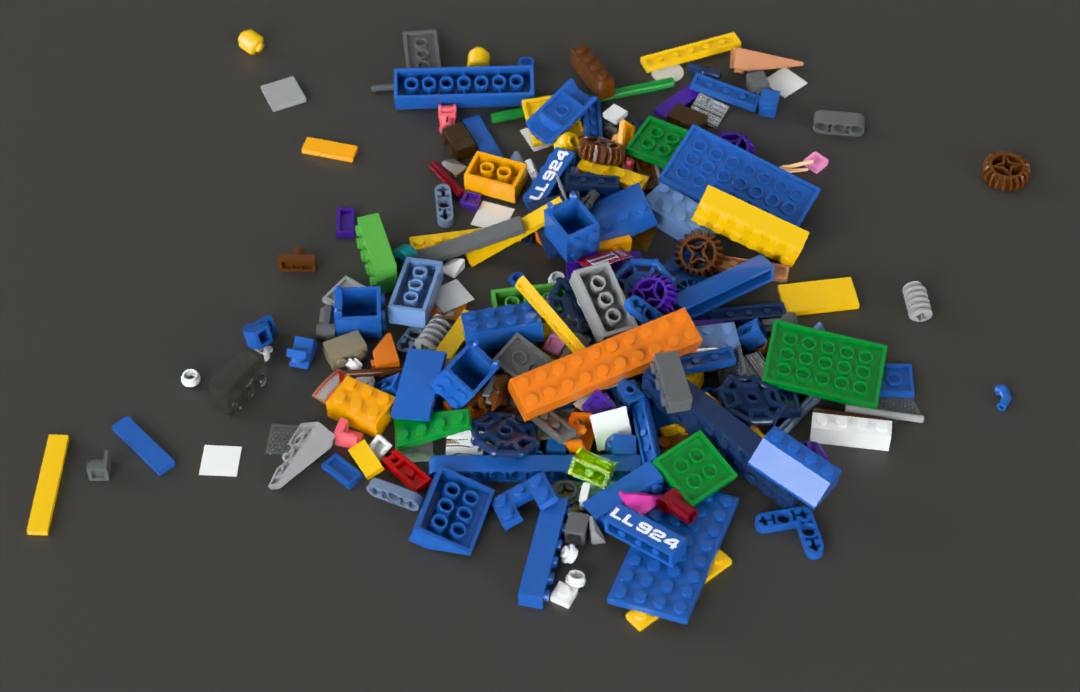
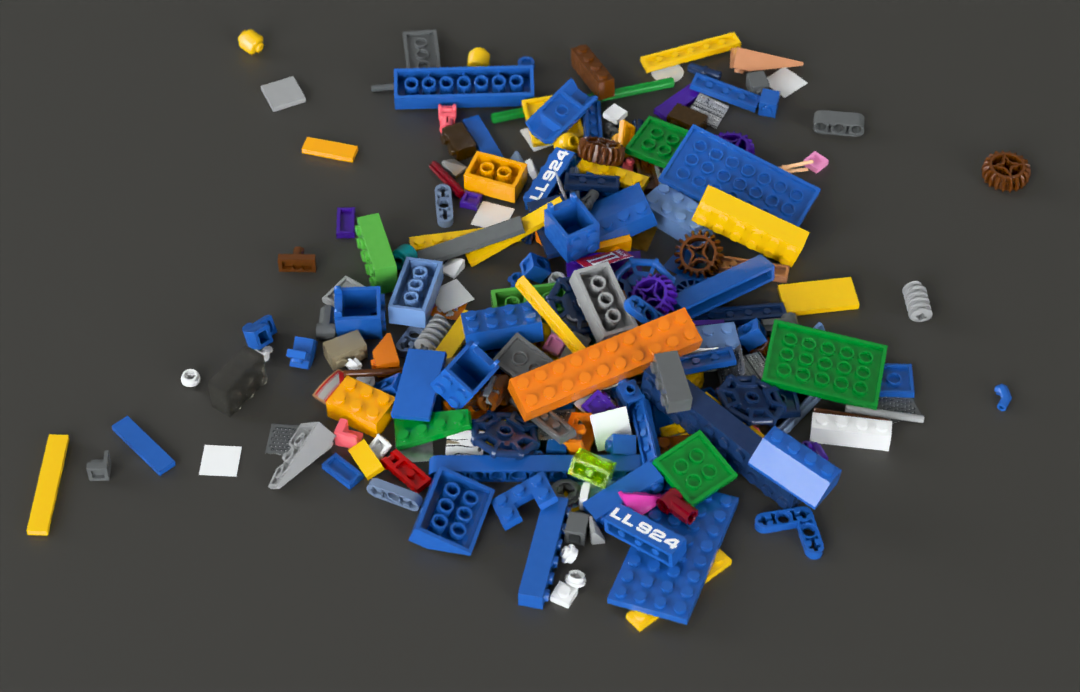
(535, 267): none -> blue brick

